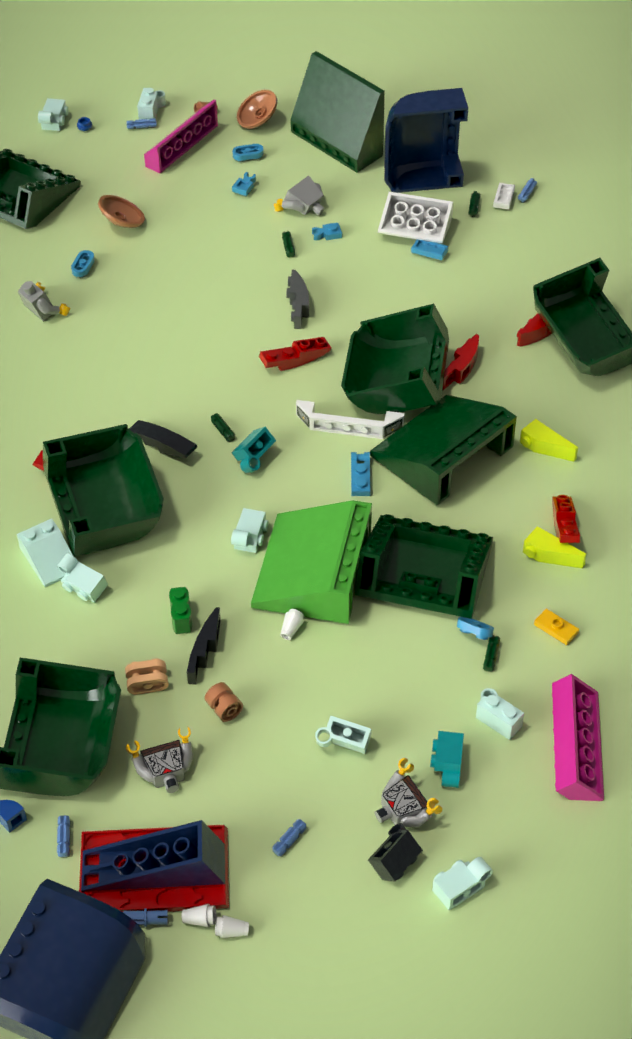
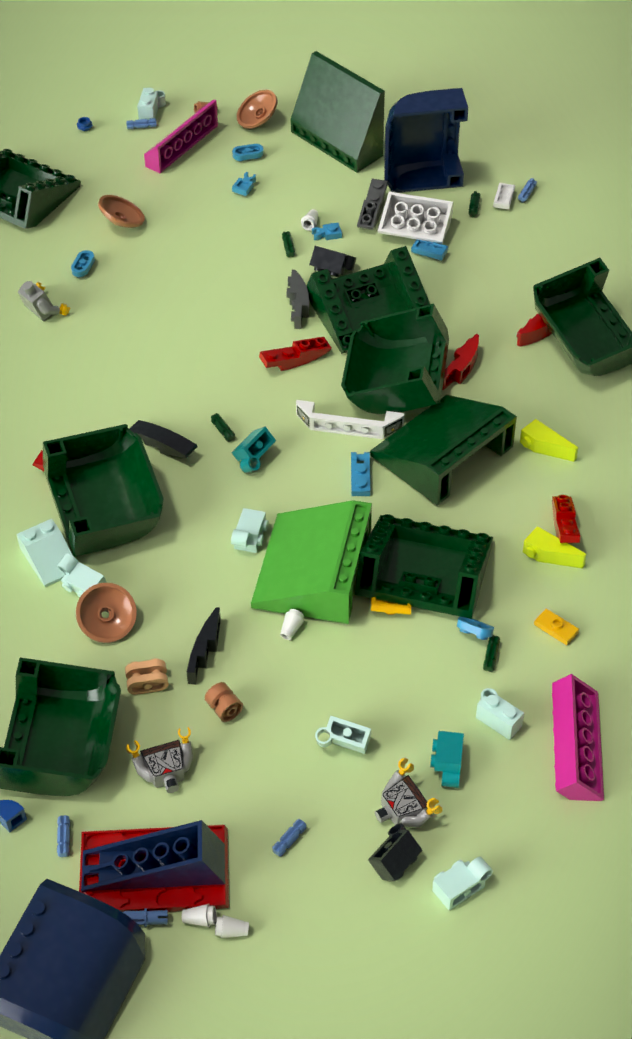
(53, 114): light aqua hinge -> none
(110, 599): none -> nougat dish
(180, 610): green brick -> none
(302, 198): light grey torso -> none
(309, 220): none -> white cone
(331, 260): none -> black hinge
(365, 295): none -> dark green slope
(373, 204): none -> dark grey slope
(389, 607): none -> yellow plate

